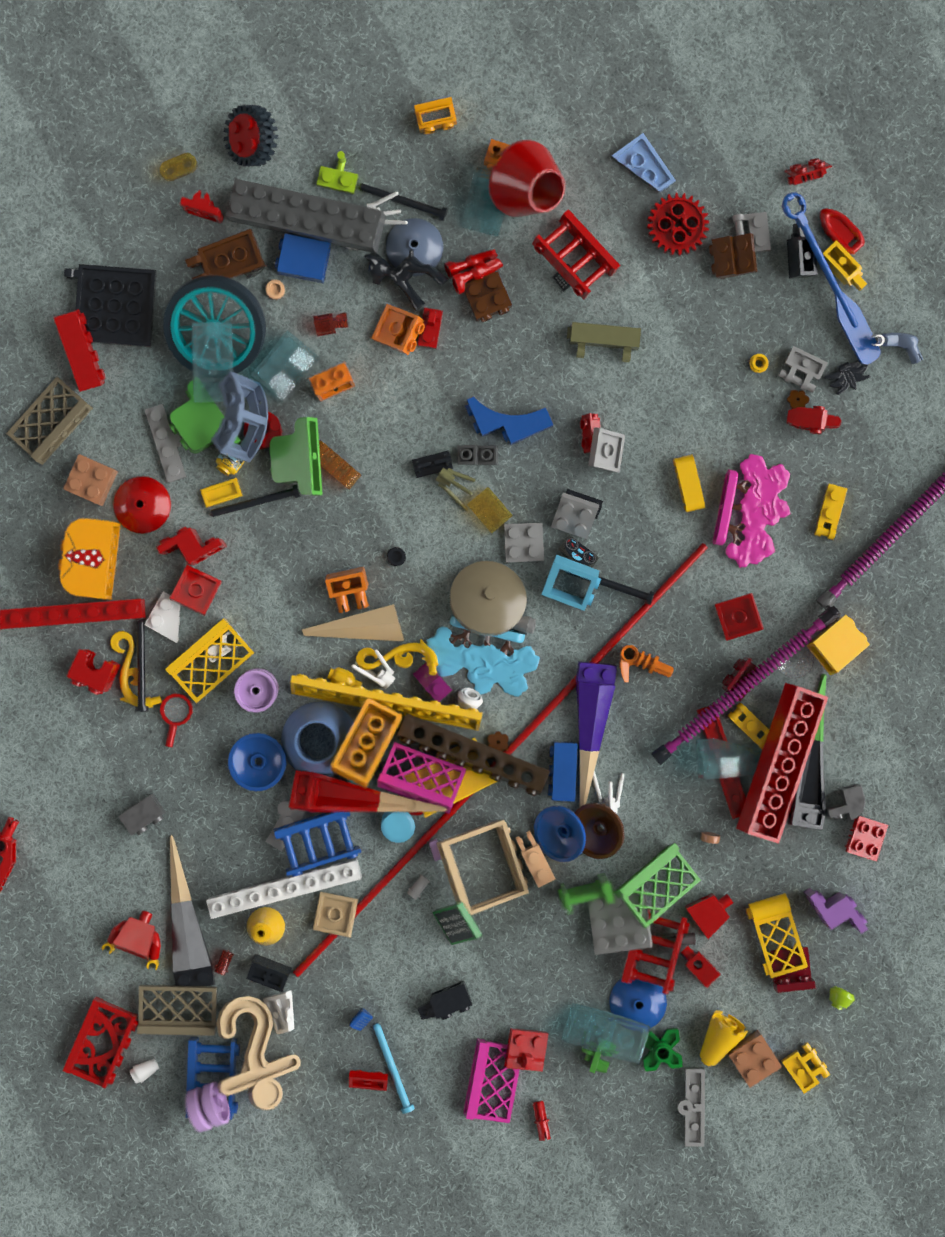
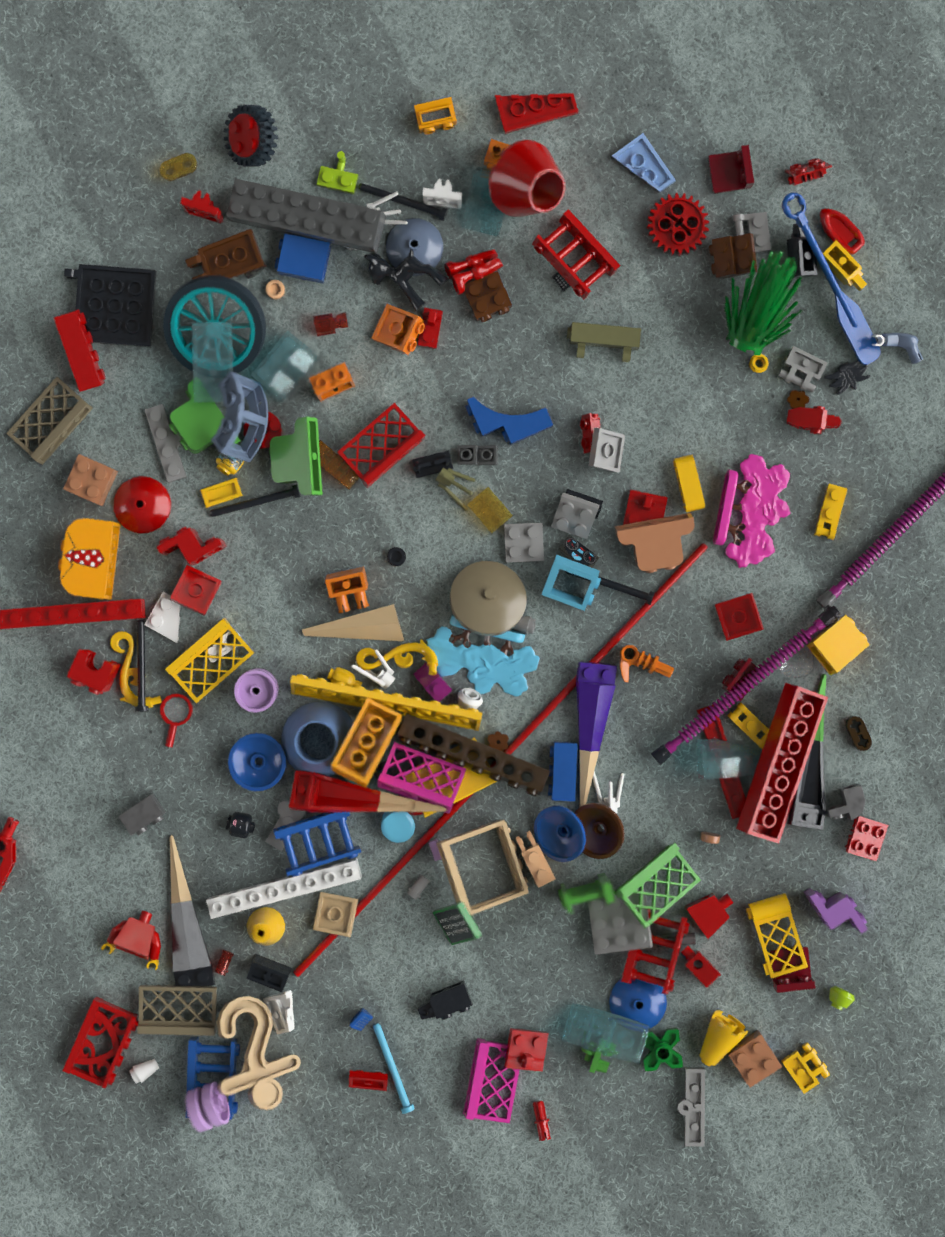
(240, 825): none -> black head
(393, 456): none -> red fence
(442, 196): none -> white piece
(533, 109): none -> red wing
(644, 507): none -> red hinge
(657, 541): none -> nougat brick
(731, 170): none -> dark red bracket
(760, 316): none -> green plant
(862, 731): none -> dark brown beam

